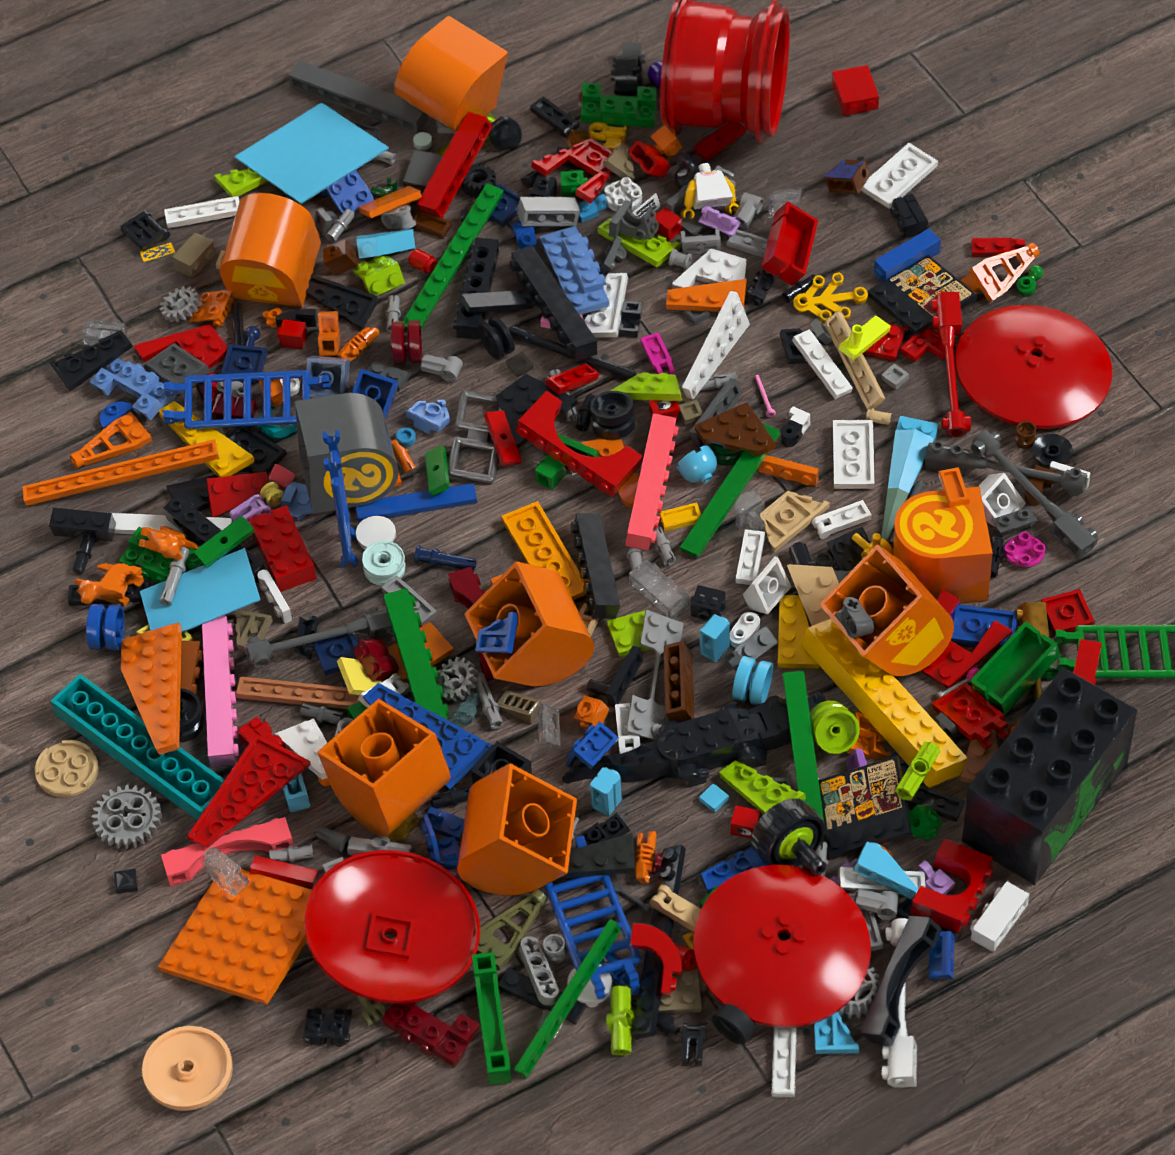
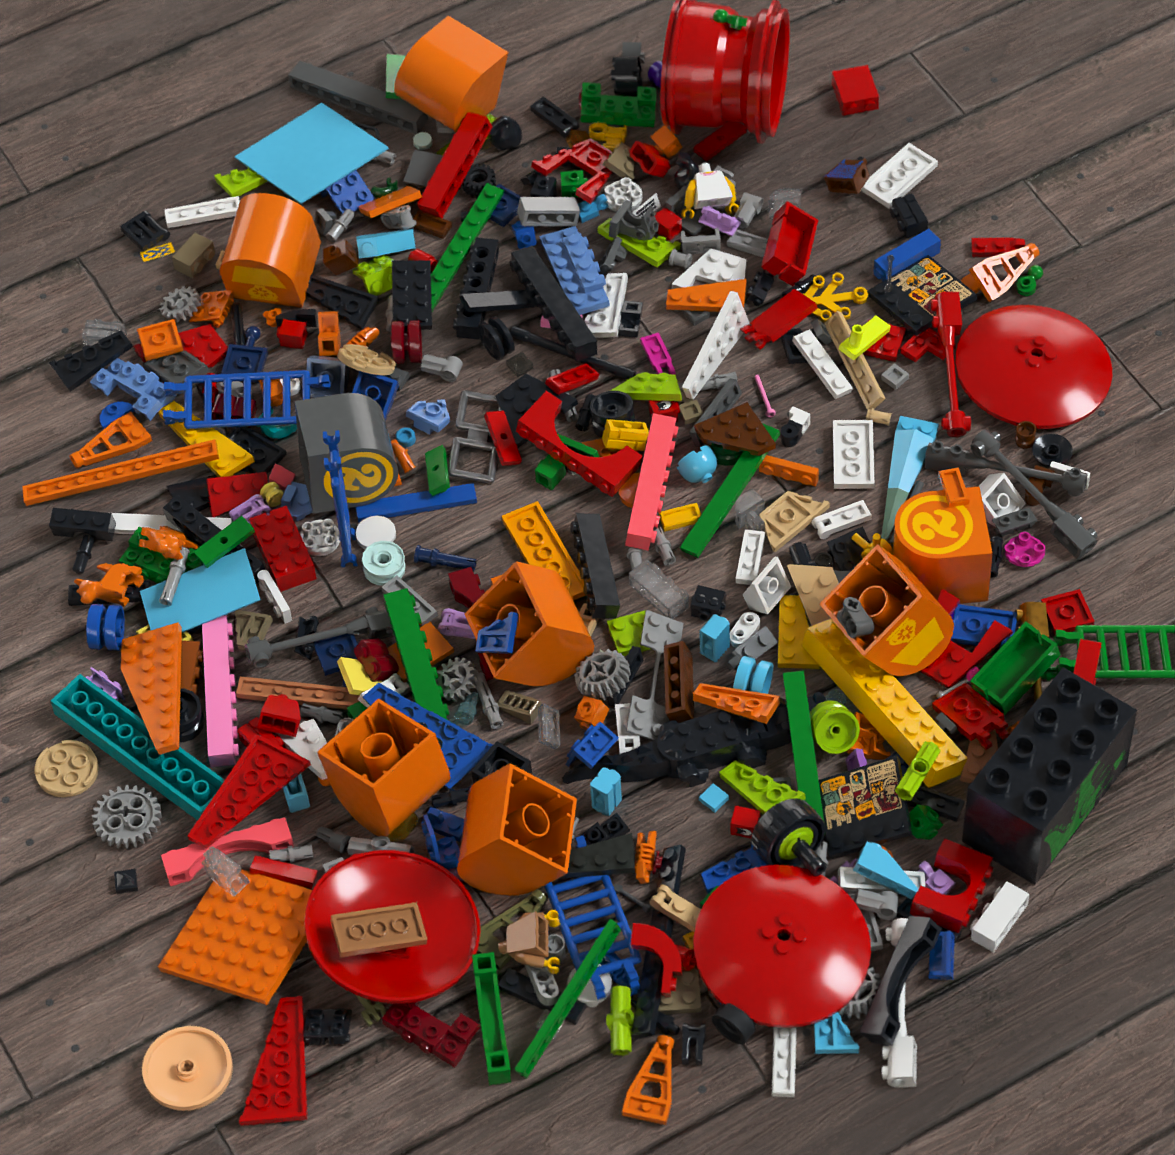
(101, 680): none -> lavender hinge
(160, 340): none -> orange plate
(280, 715): none -> red torso
(280, 1077): none -> red wing
(320, 537): none -> white tile
(366, 360): none -> tan tile
(378, 929): none -> medium nougat plate
(393, 64): none -> tile
(412, 292): none -> black plate
(456, 623): none -> lavender piece
(529, 940): none -> medium nougat torso
(602, 674): none -> light grey gear
(623, 433): none -> yellow brick
(647, 1107): none -> orange plate
(736, 21): none -> green plate
(740, 702): none -> orange wing
(779, 318): none -> red tile
(836, 695): none -> clear light blue plate
(890, 258): none -> clear smoke hinge

